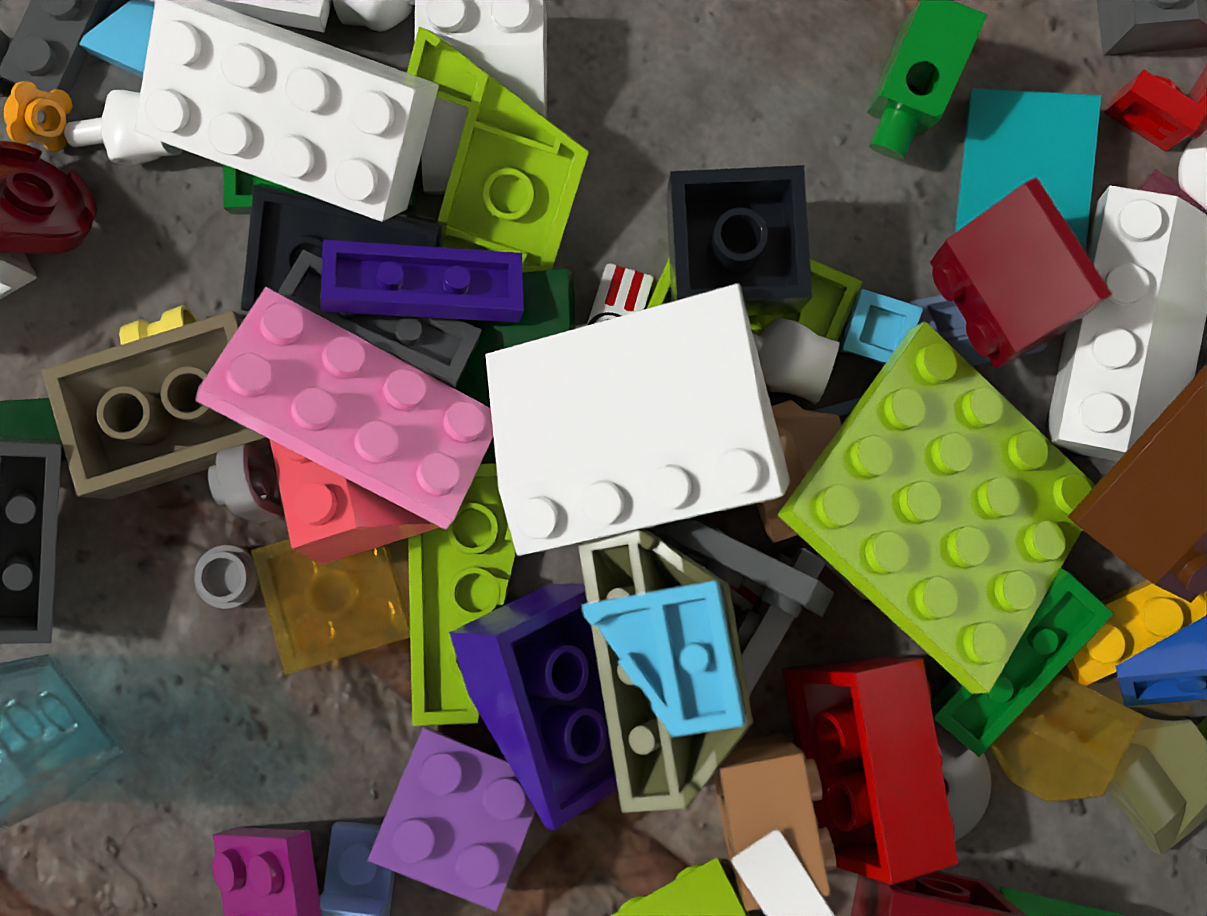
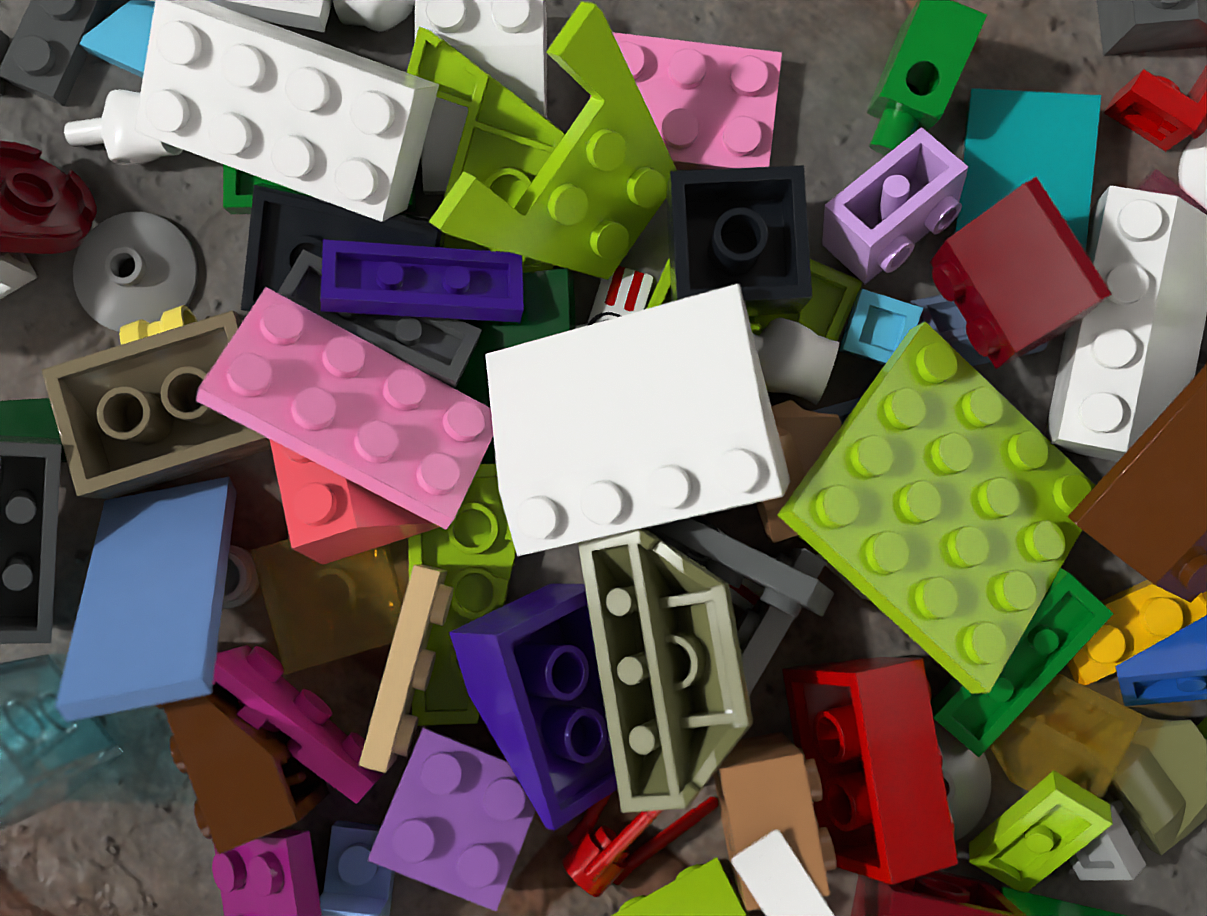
(22, 112): light orange plate -> none
(150, 601): none -> medium blue tile
(162, 276): none -> light grey dish
(240, 774): none -> reddish brown slope
(246, 483): light grey plate -> none
(276, 705): none -> dark pink wing
(407, 668): none -> tan plate
(596, 183): none -> lime wing
(604, 856): none -> red plant
(677, 652): medium azure wing -> none
(707, 99): none -> bright pink plate
(894, 206): none -> lavender brick
(1040, 832): none -> lime plate
(1111, 854): none -> light grey tile

